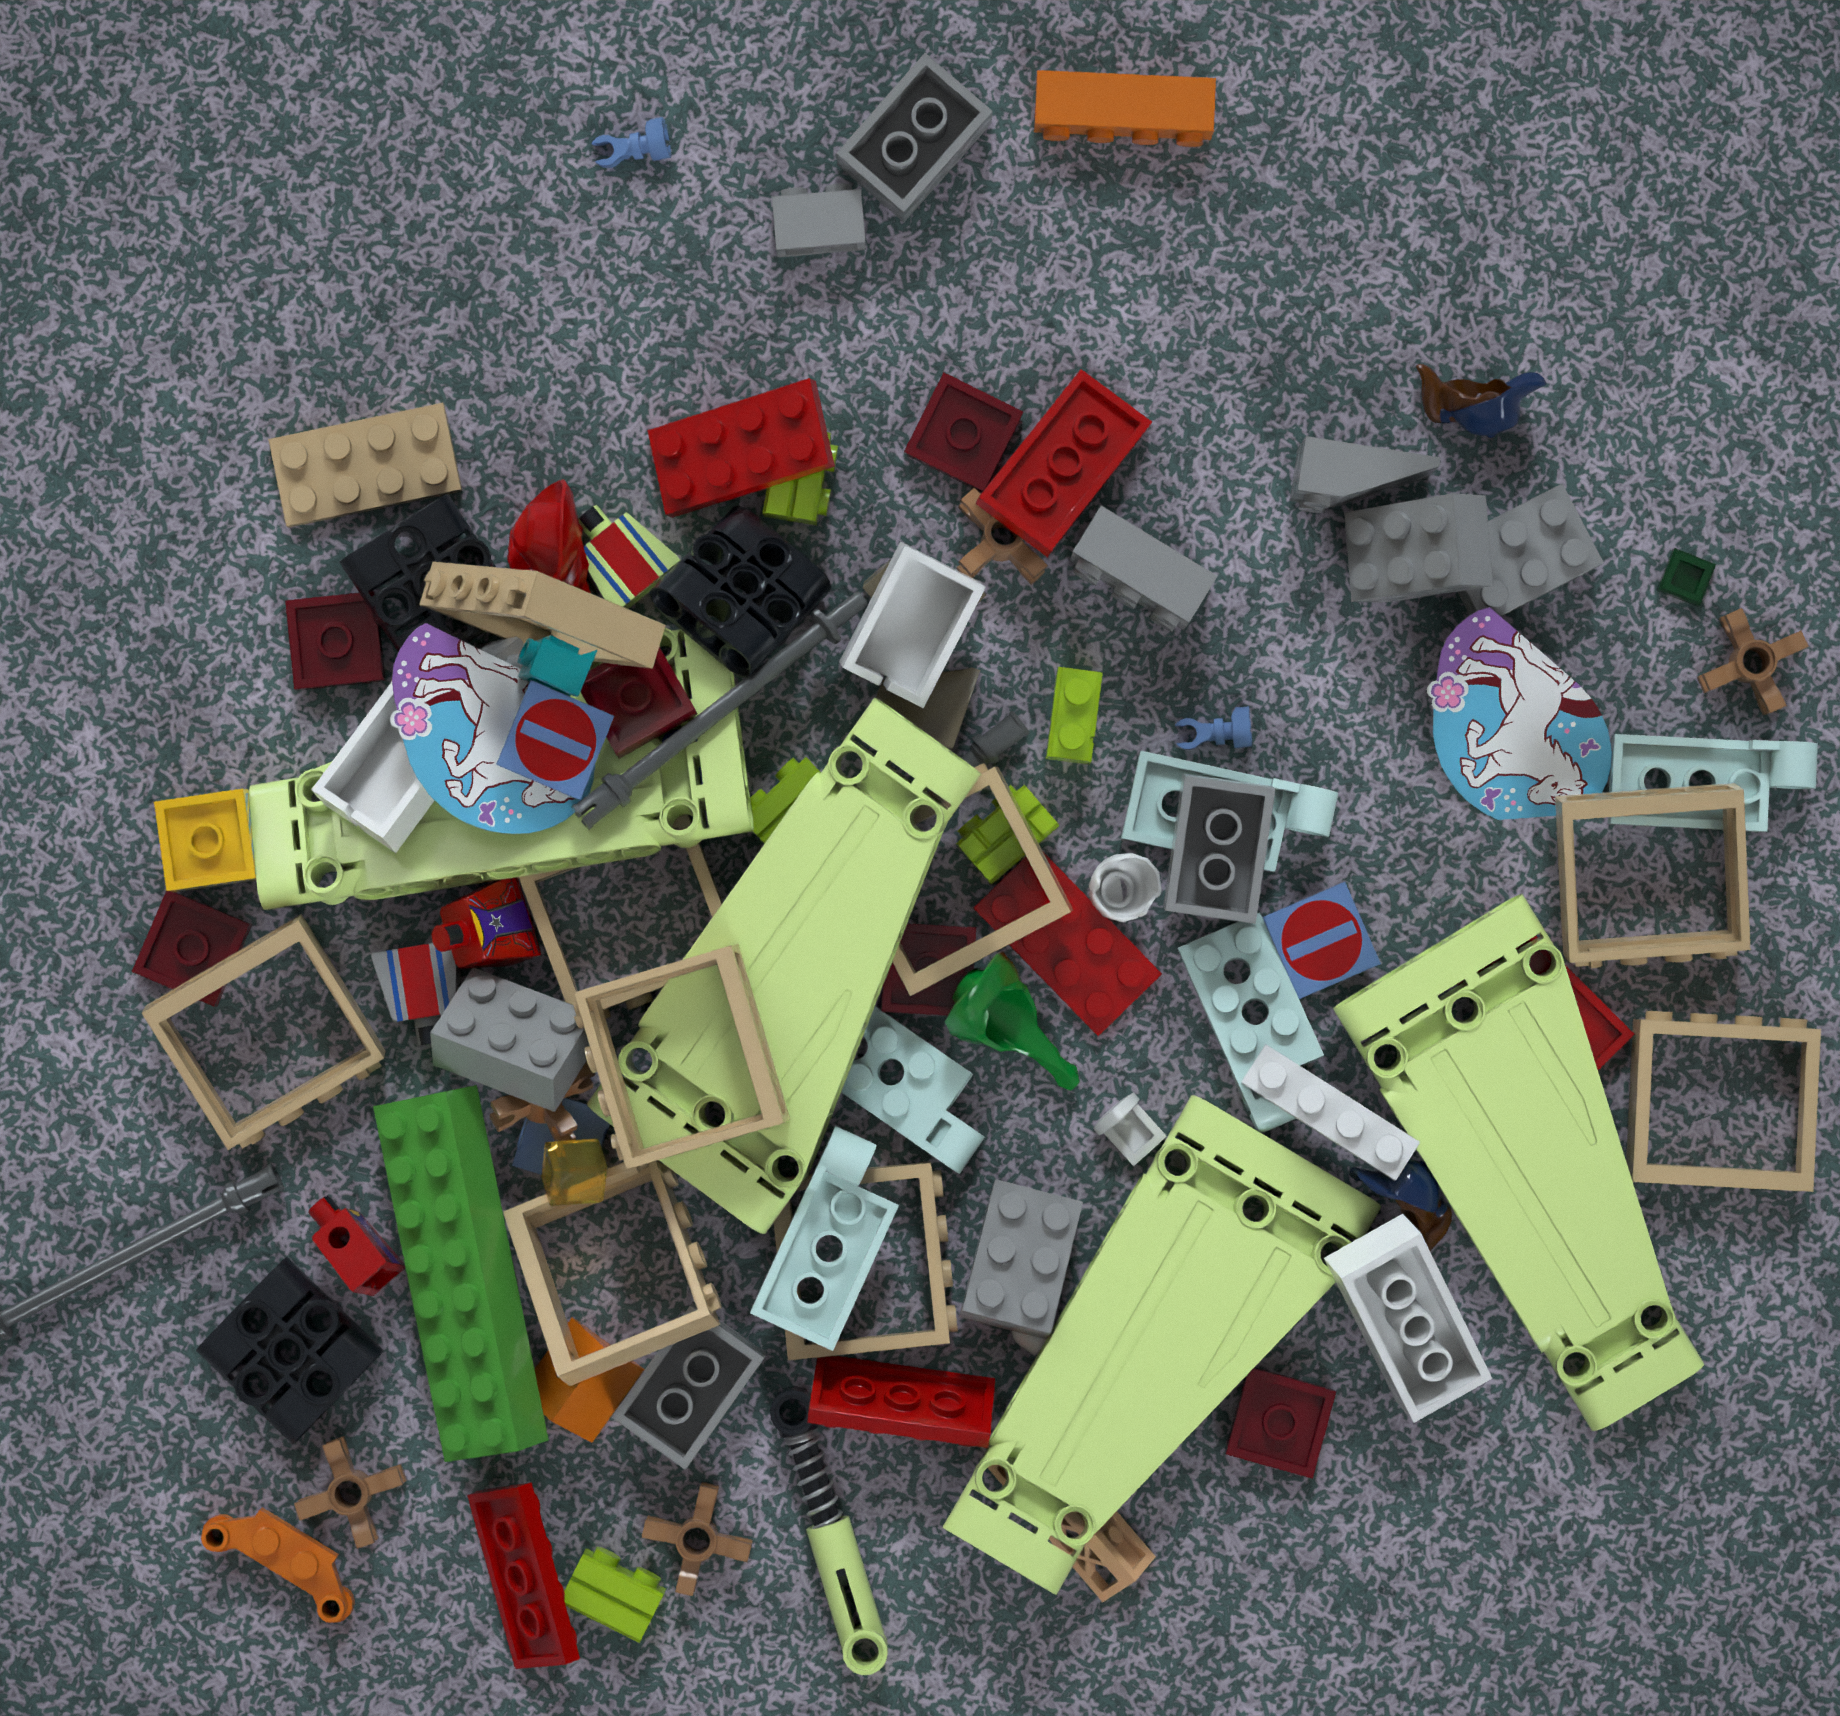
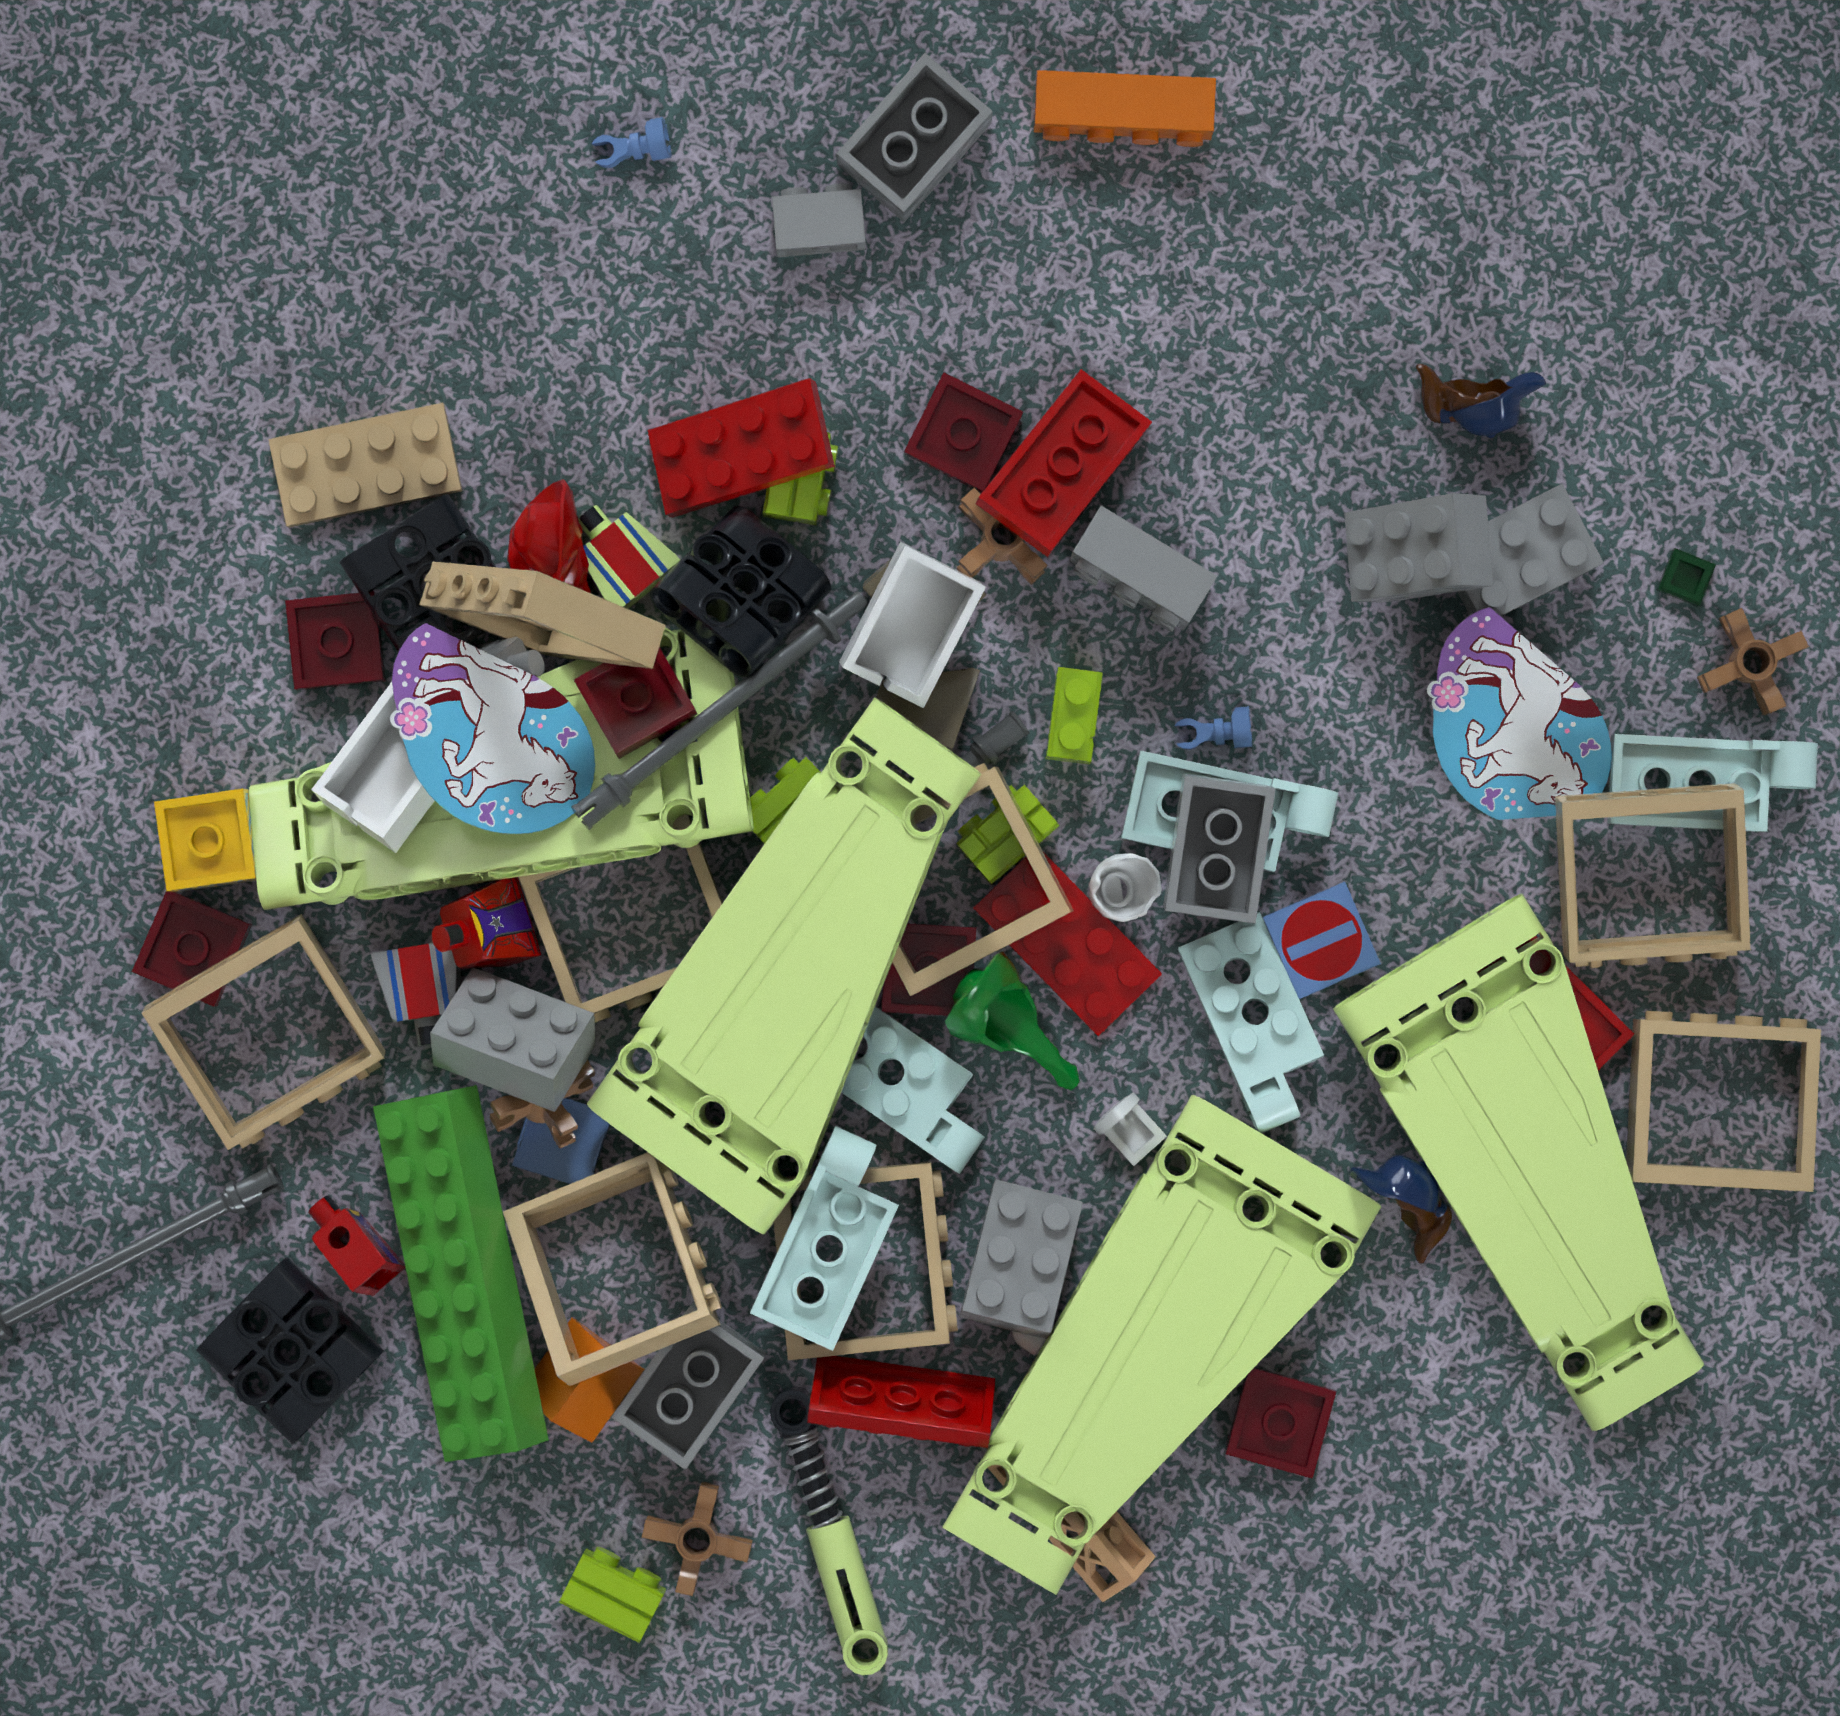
(286, 1553): orange plate -> none
(361, 1523): medium nougat pin -> none
(524, 1576): red plate -> none
(555, 664): teal window -> none
(555, 740): piece -> none
(574, 1172): clear yellow panel -> none
(614, 1096): tan window -> none
(1330, 1112): white plate -> none
(1342, 472): light grey slope -> none
(1408, 1317): white brick -> none

